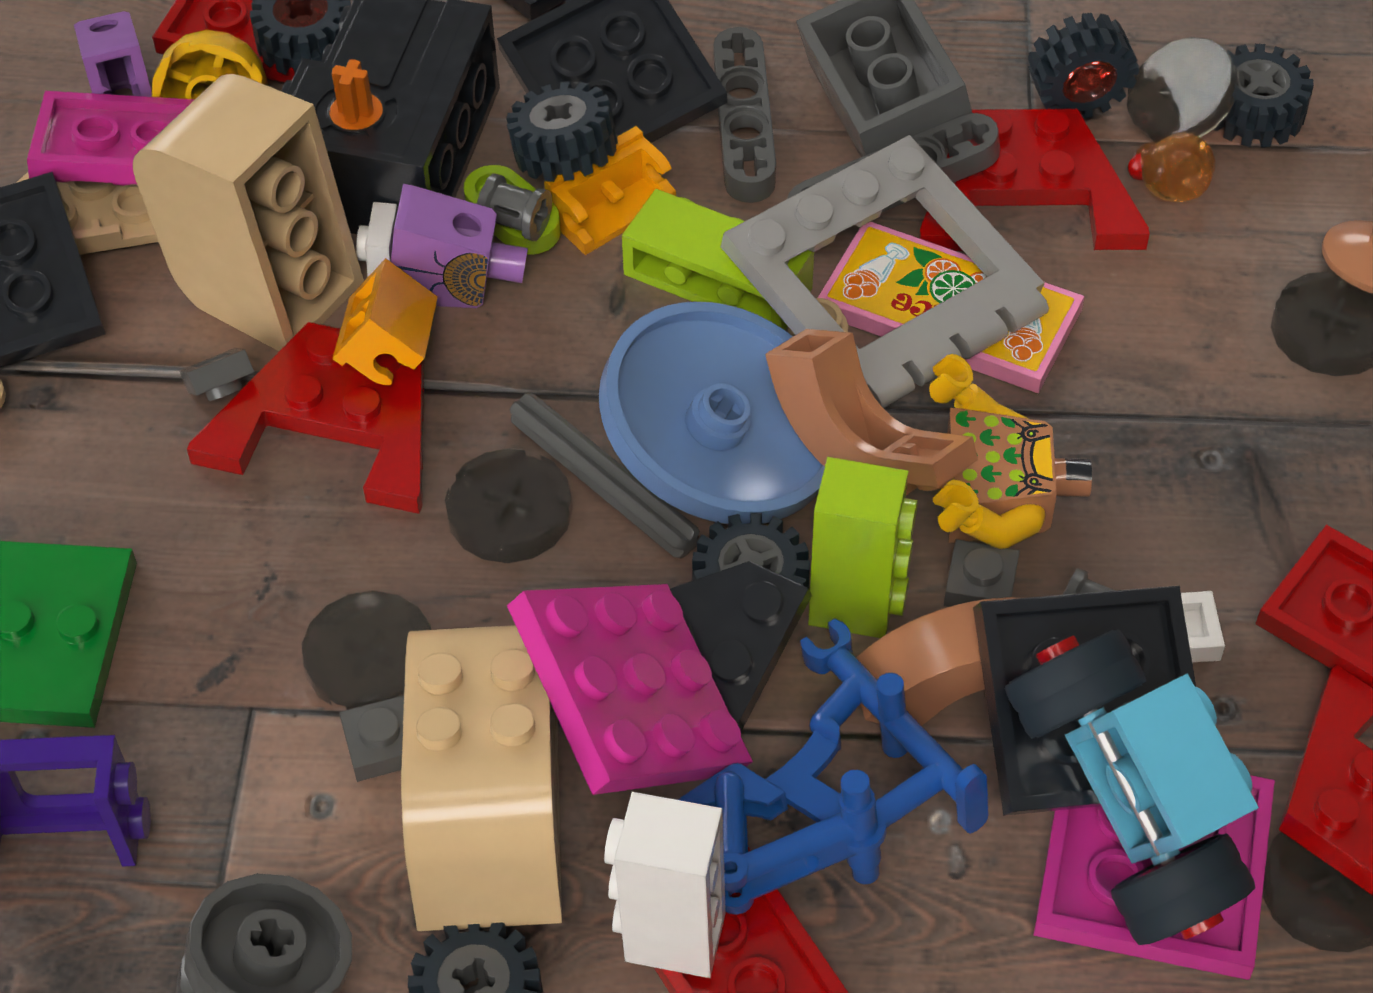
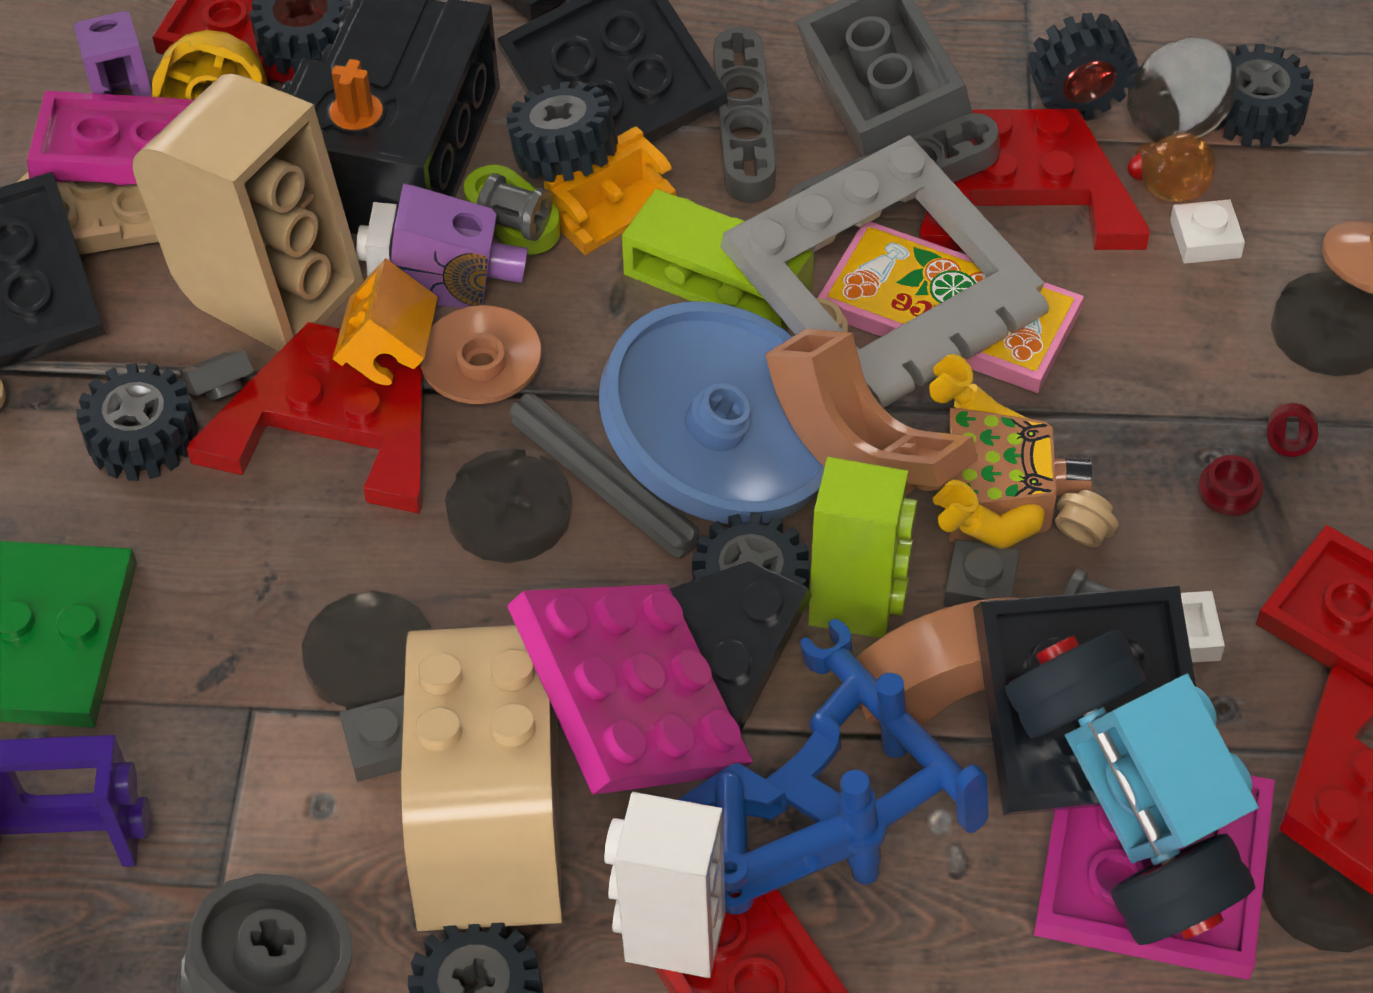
(145, 398): none -> black wheel
(478, 337): none -> nougat dish
(1086, 518): none -> tan plate
(1207, 231): none -> white plate
(1231, 485): none -> dark red plate
(1307, 430): none -> dark red hinge

